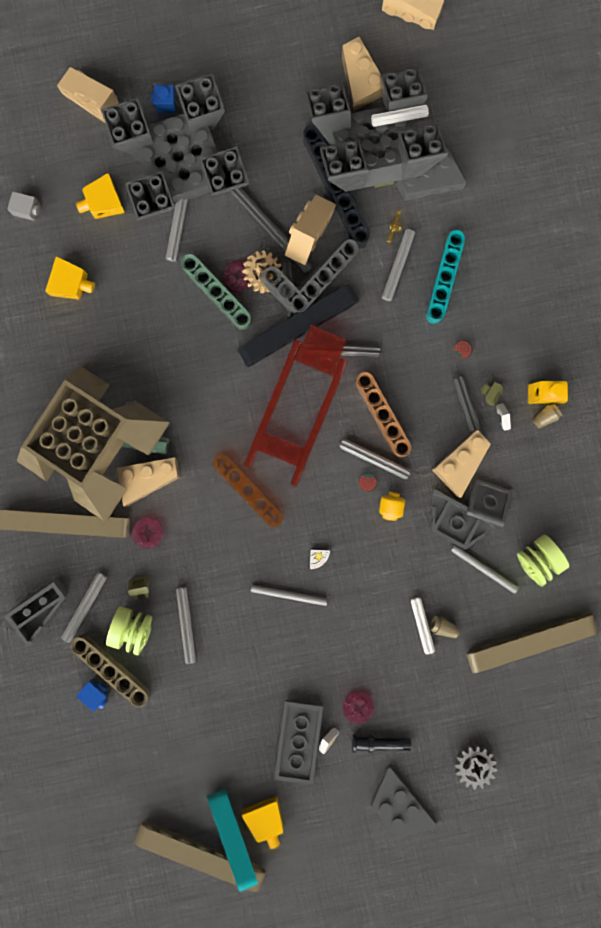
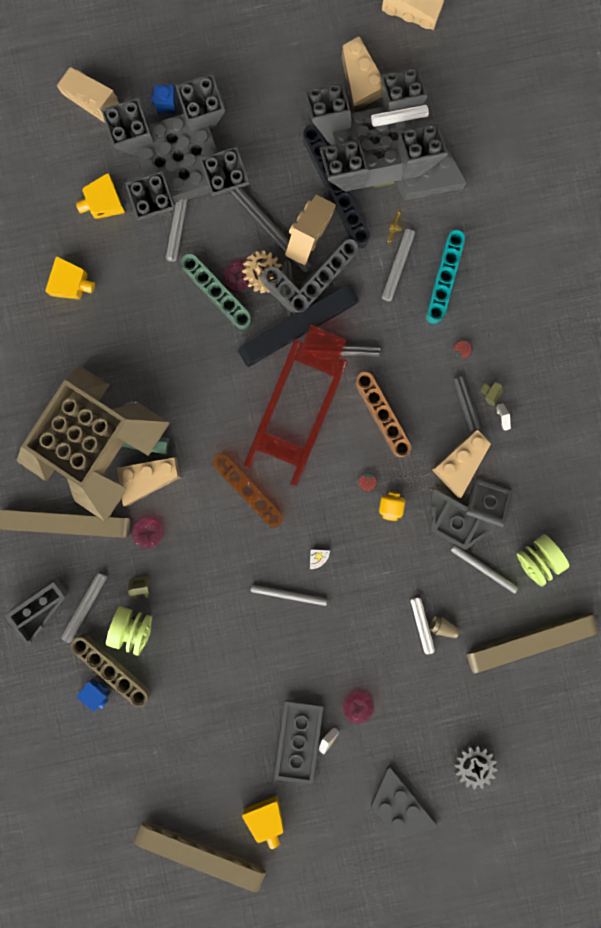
(23, 206): light grey brick -> none
(186, 626): light grey axle -> none
(232, 840): teal beam -> none
(375, 459): light grey axle -> none
(387, 744): black pin -> none
(547, 416): dark tan cone -> none
(549, 392): yellow torso -> none

